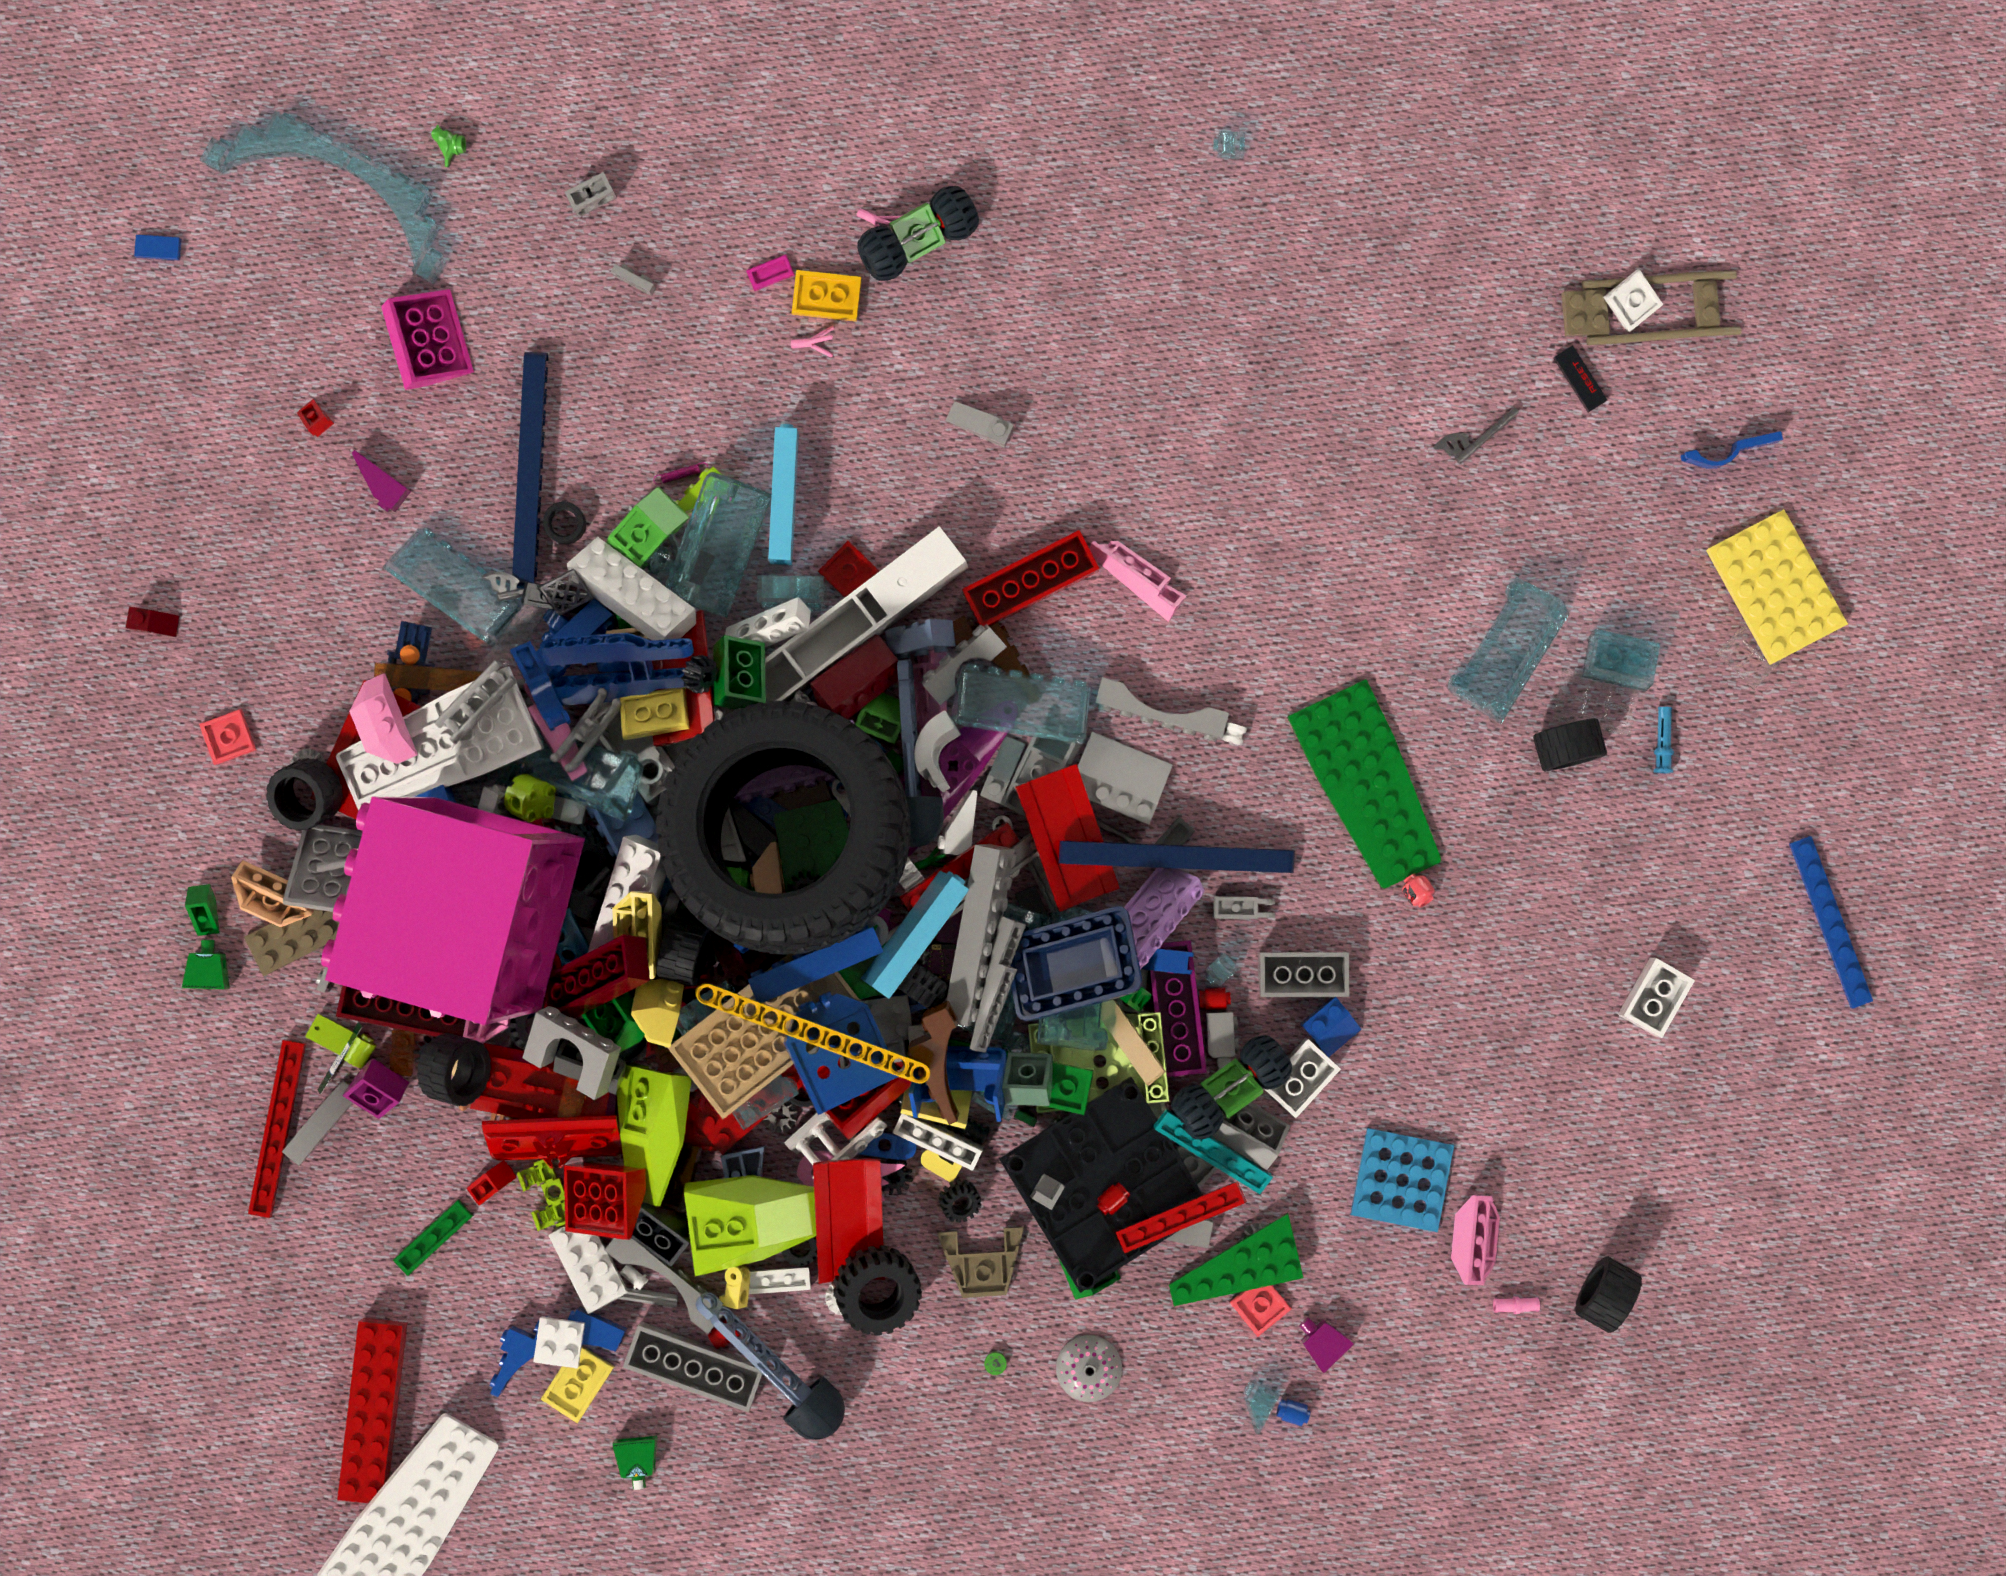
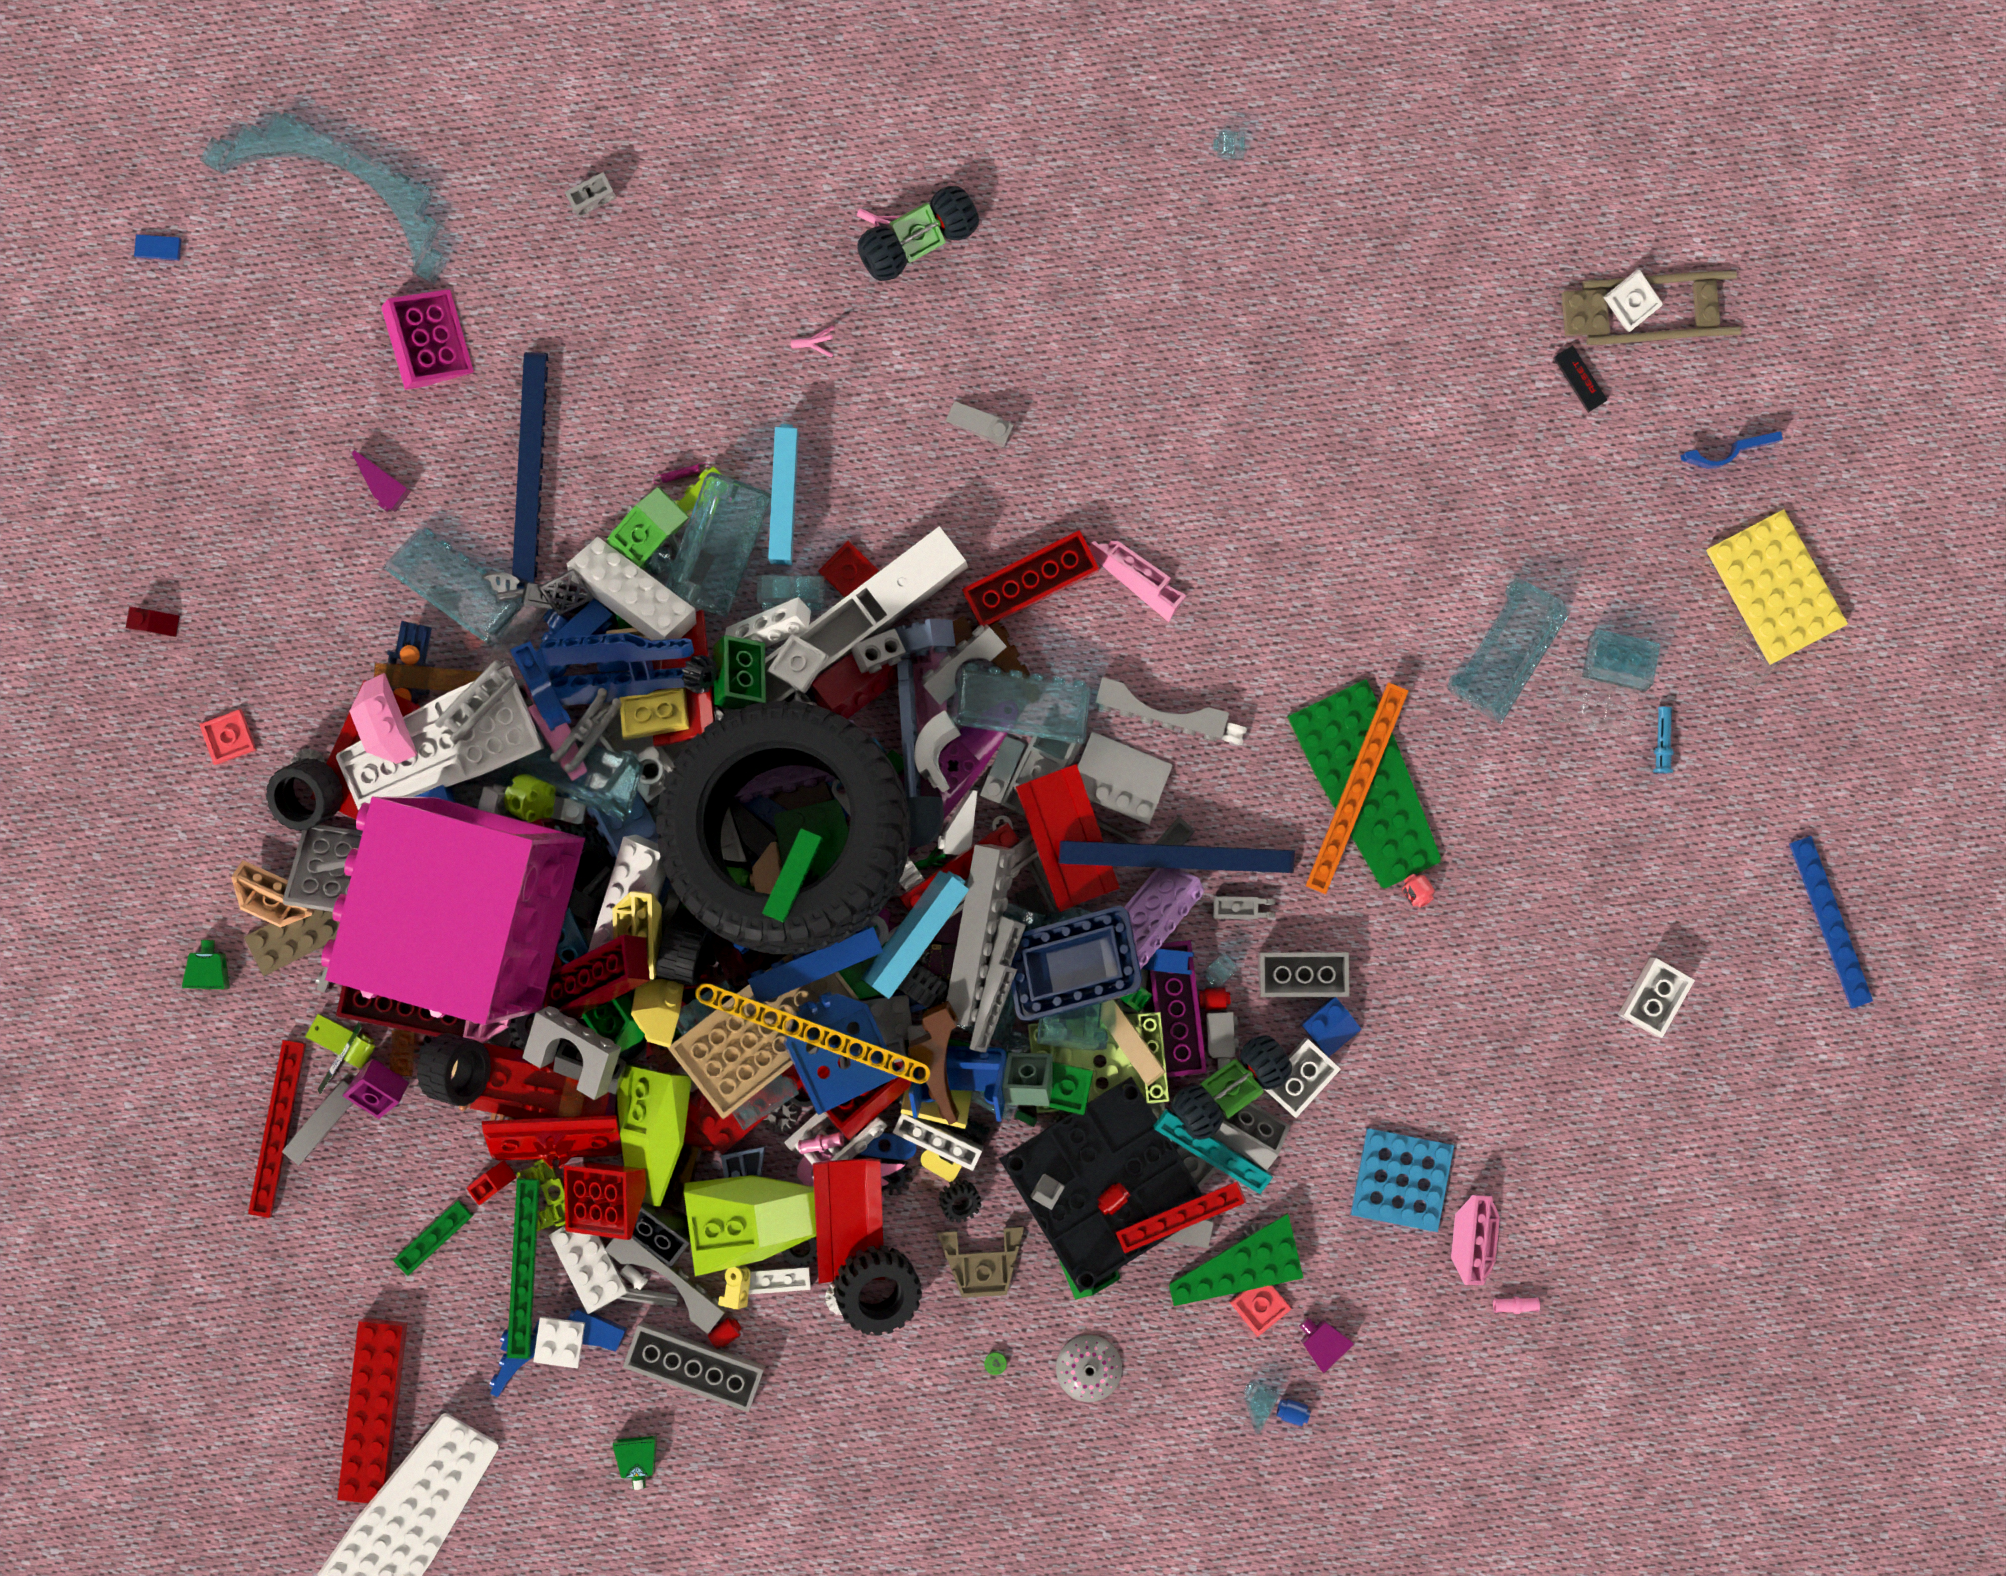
(202, 909): green slope -> none
(314, 418): red slope -> none
(449, 143): bright green animal -> none
(523, 1268): none -> green tile
(560, 506): black tyre -> none
(577, 1387): light yellow tile -> none
(626, 274): light grey plate -> none
(770, 272): dark pink tile -> none
(792, 875): none -> green tile
(798, 663): none -> white plate
(815, 1409): piece -> none
(821, 1143): none -> bright pink pin
(826, 295): yellow plate -> none
(876, 647): none -> light grey brick
(881, 718): bright green slope -> none
(1356, 788): none -> orange plate
(1469, 449): flat silver piece -> none
(1570, 744): black tyre -> none
(1608, 1294): black tyre -> none

